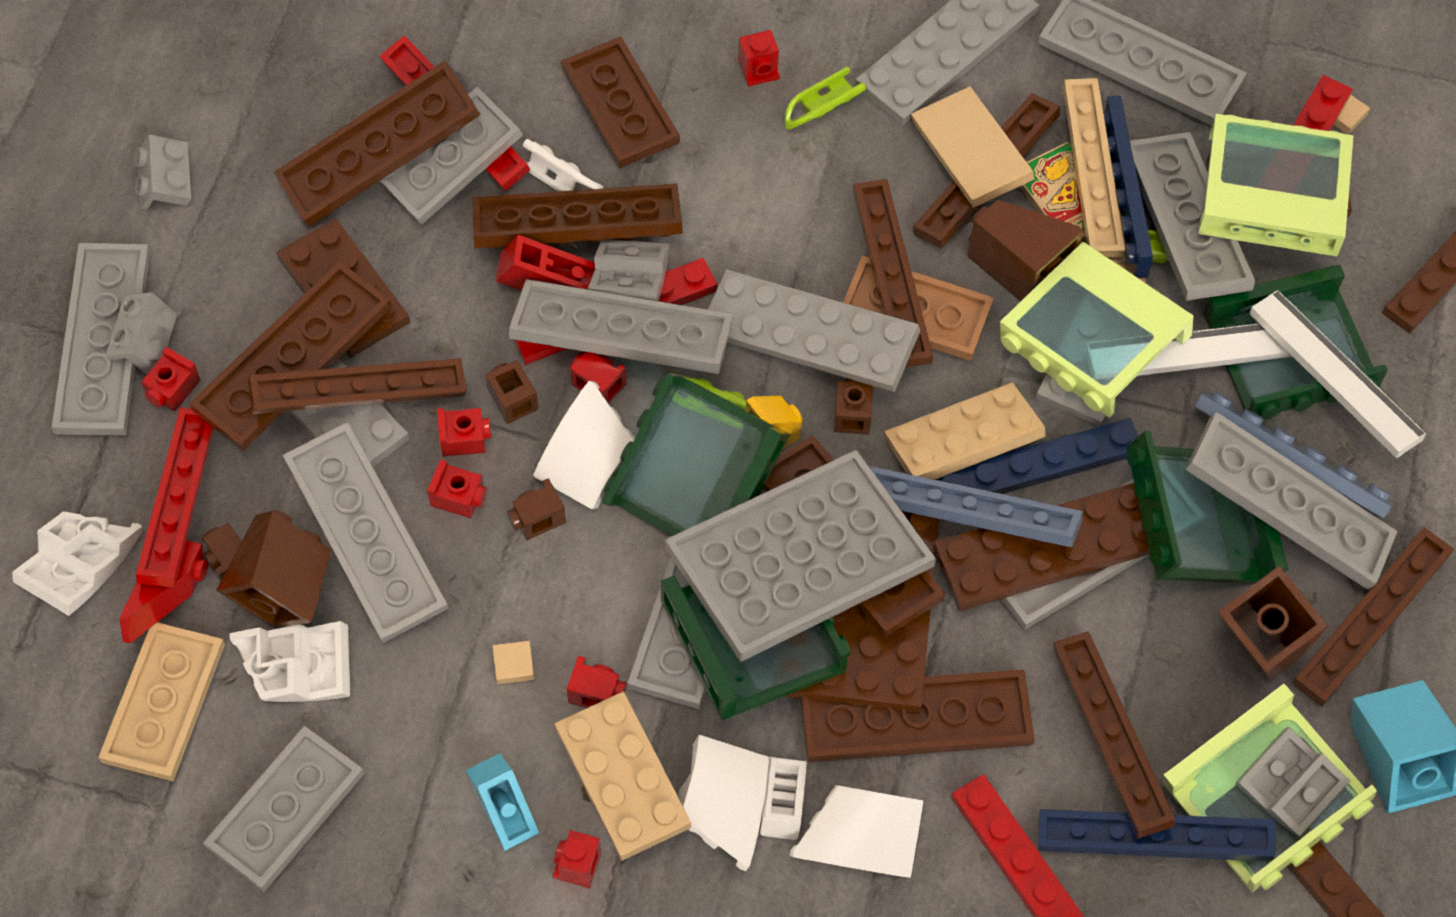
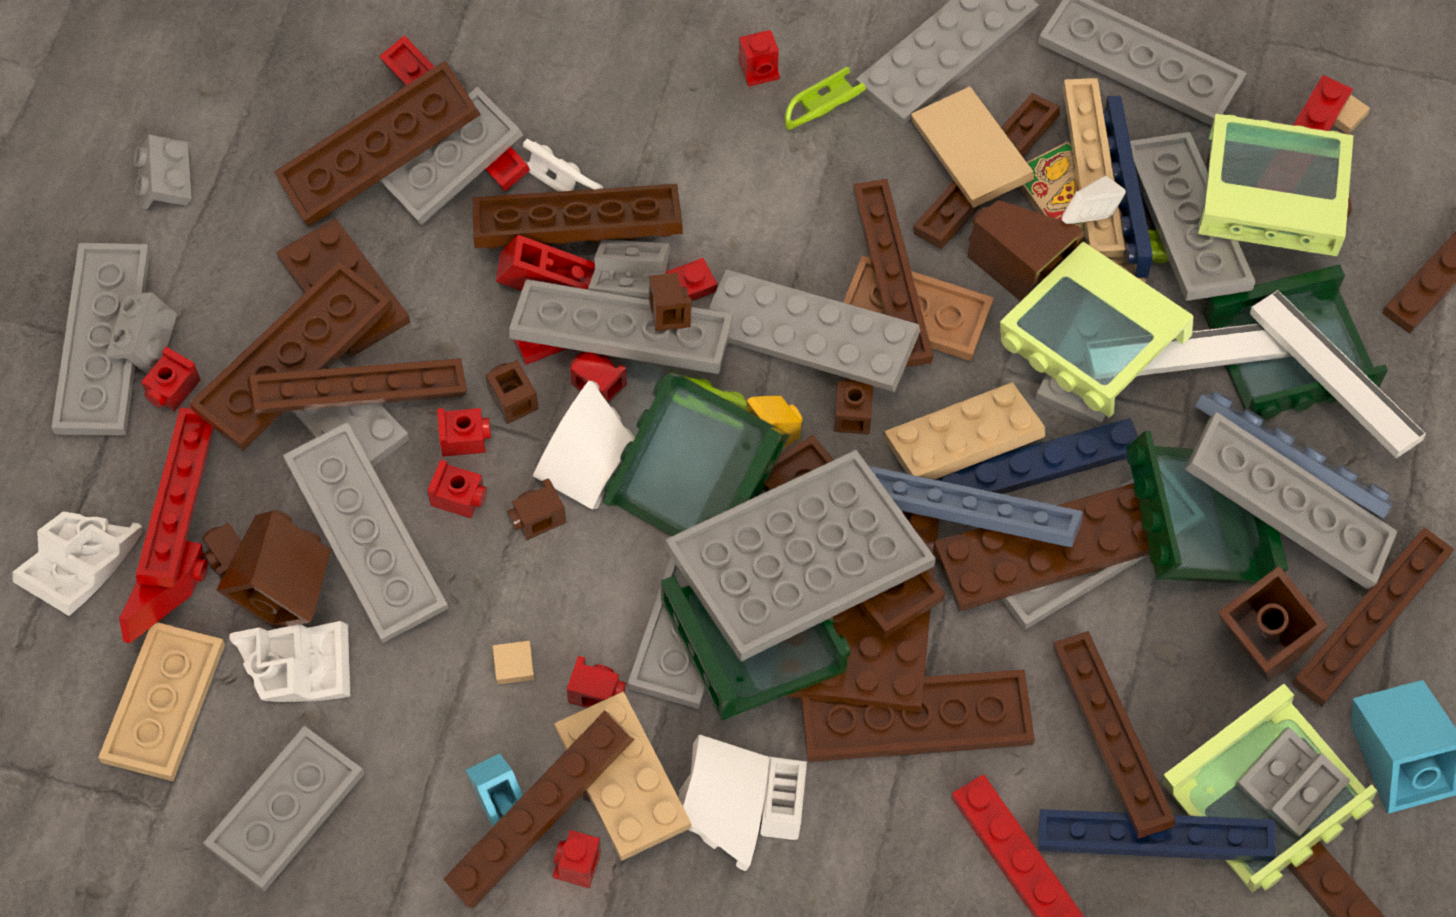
(538, 809): none -> reddish brown plate
(620, 102): reddish brown plate -> none
(669, 302): none -> reddish brown brick
(863, 832): white slope -> none
(1094, 201): none -> white slope

